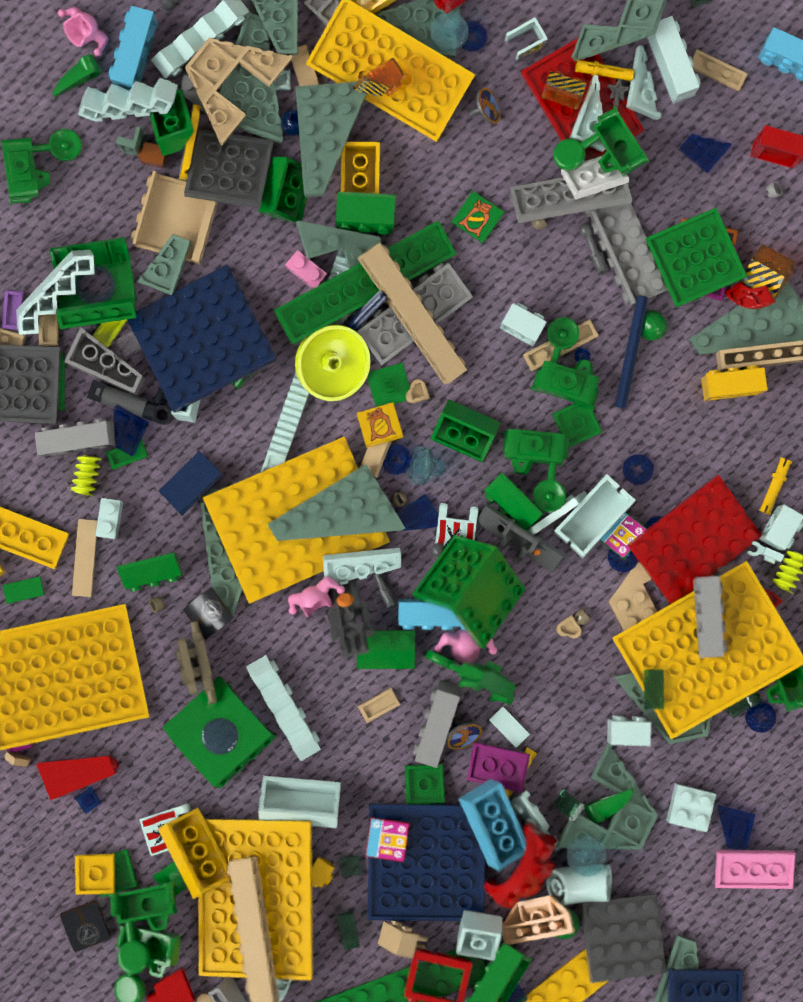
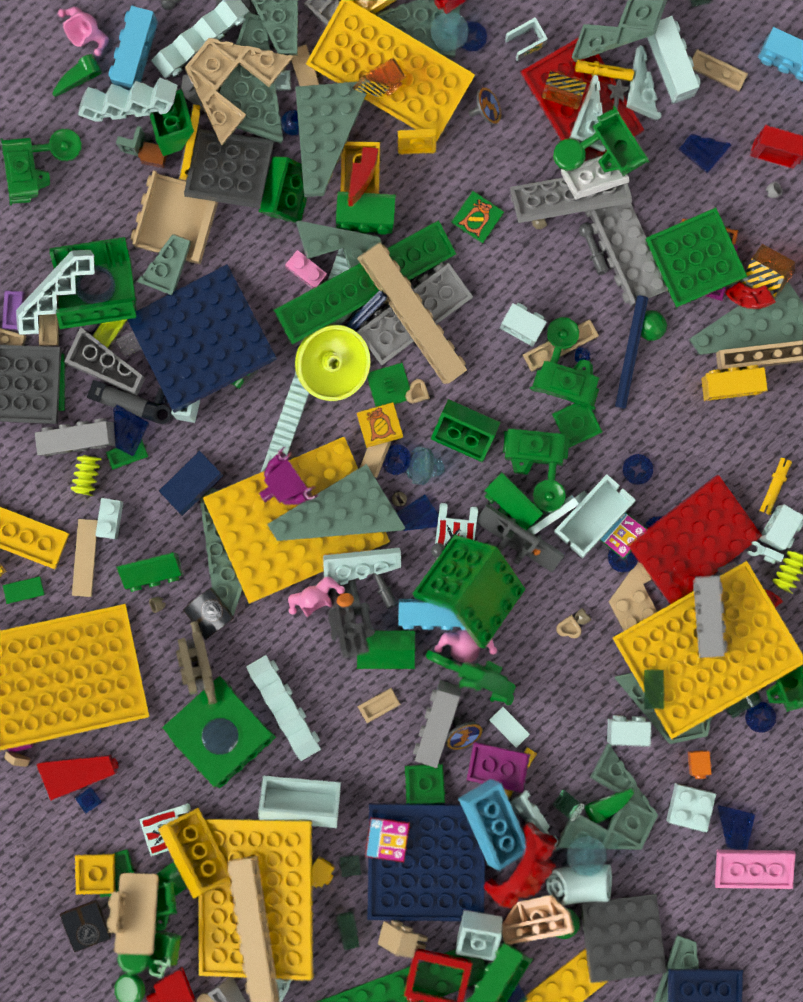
(134, 913): none -> tan bracket
(284, 482): none -> magenta torso
(362, 174): none -> red slope
(416, 141): none -> yellow tile
(699, 763): none -> orange brick

